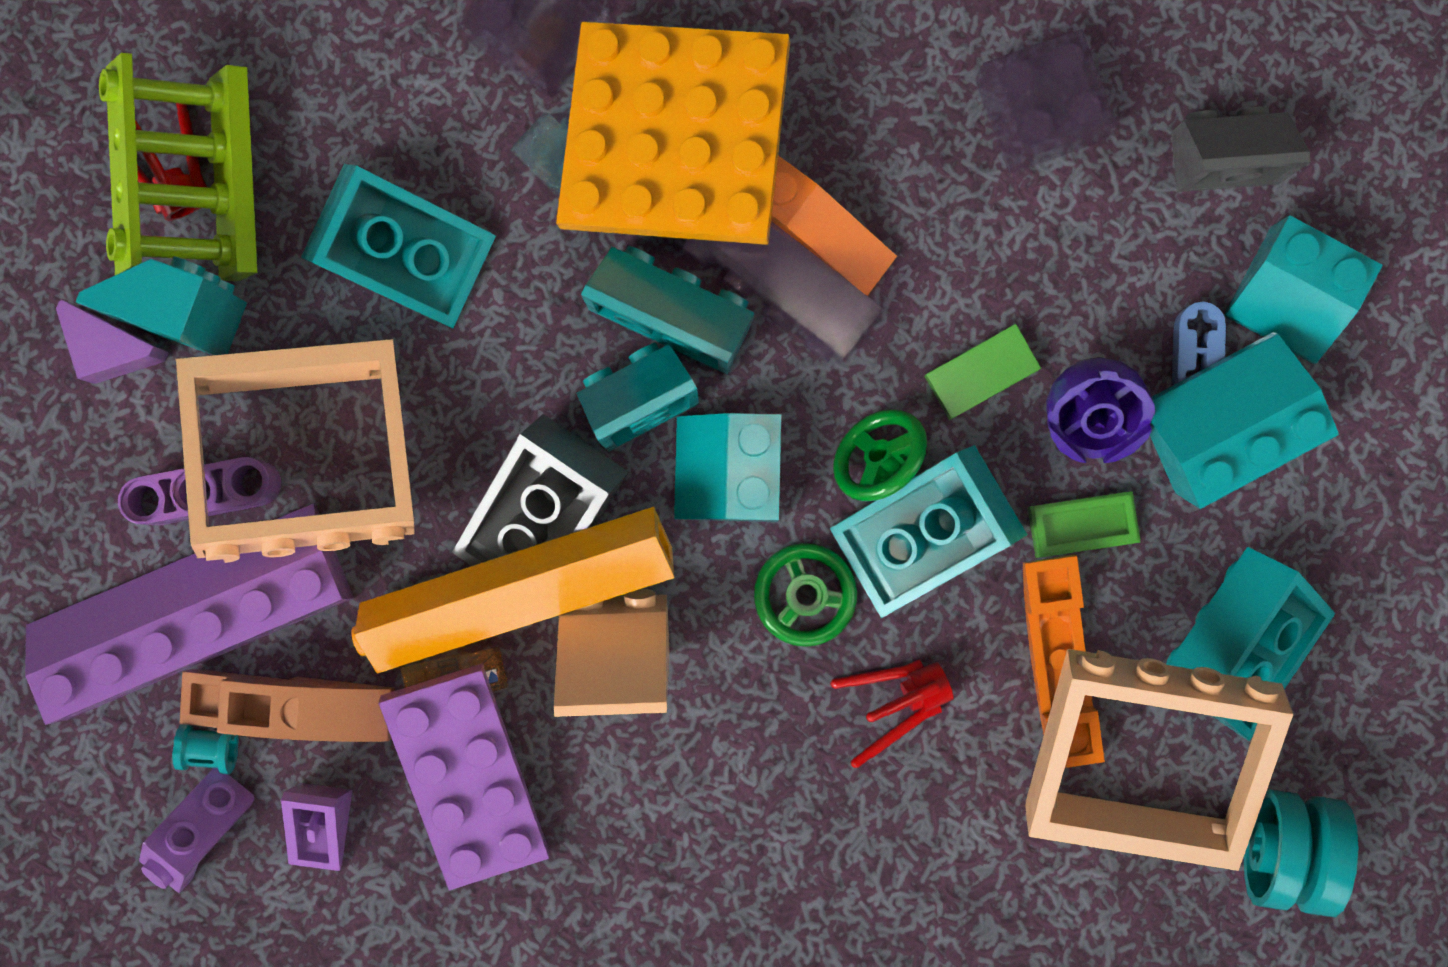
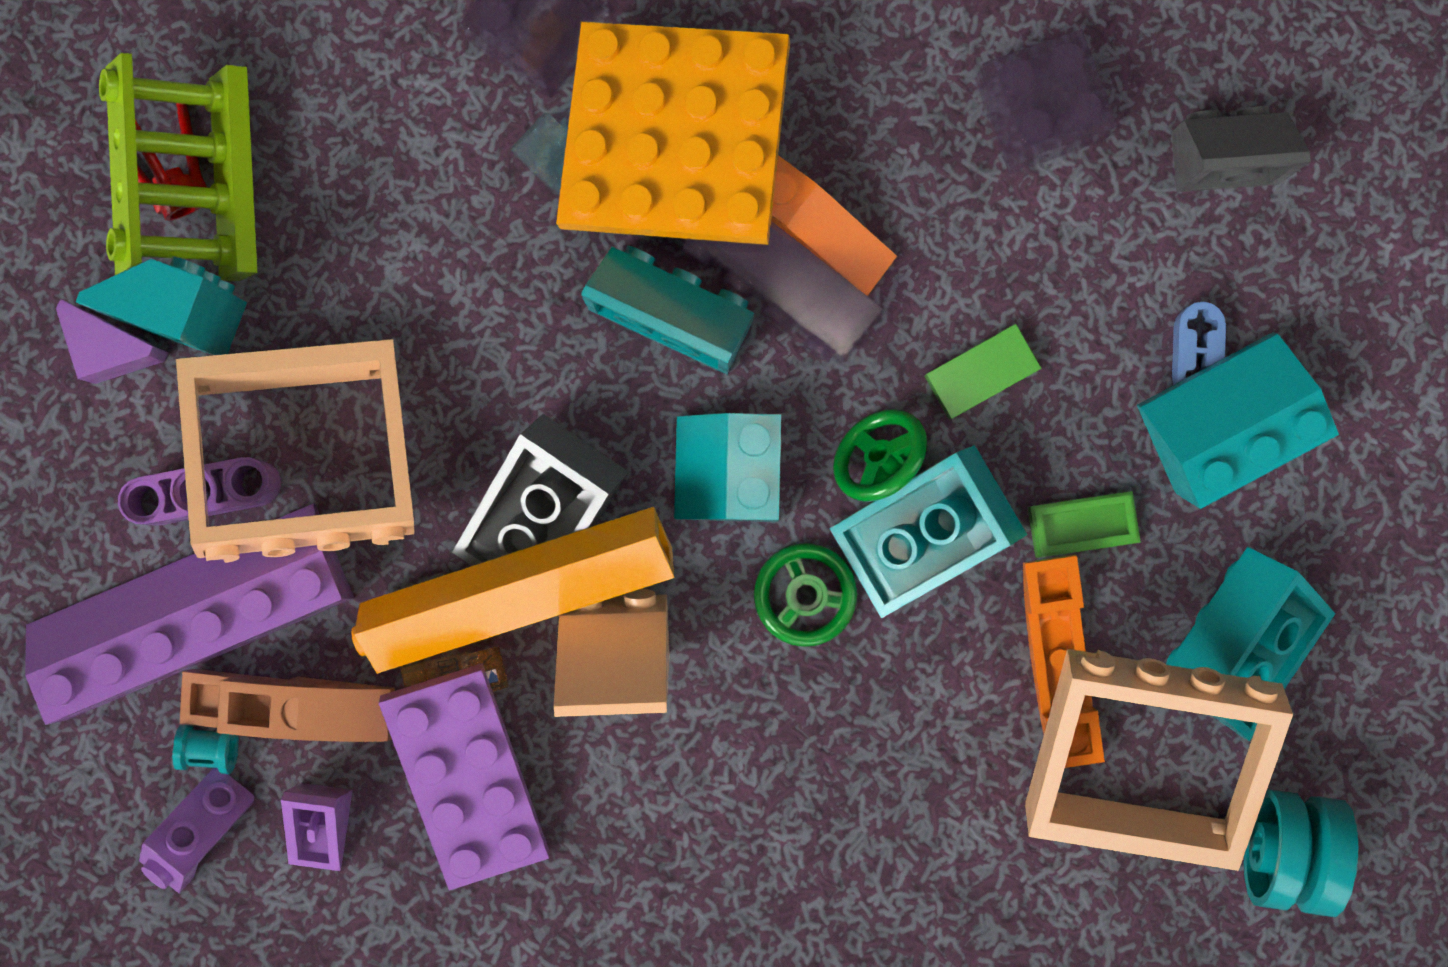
(398, 245): teal slope -> none
(637, 396): teal slope -> none
(923, 690): red plant -> none
(1099, 410): dark purple cylinder -> none
(1302, 288): teal slope -> none

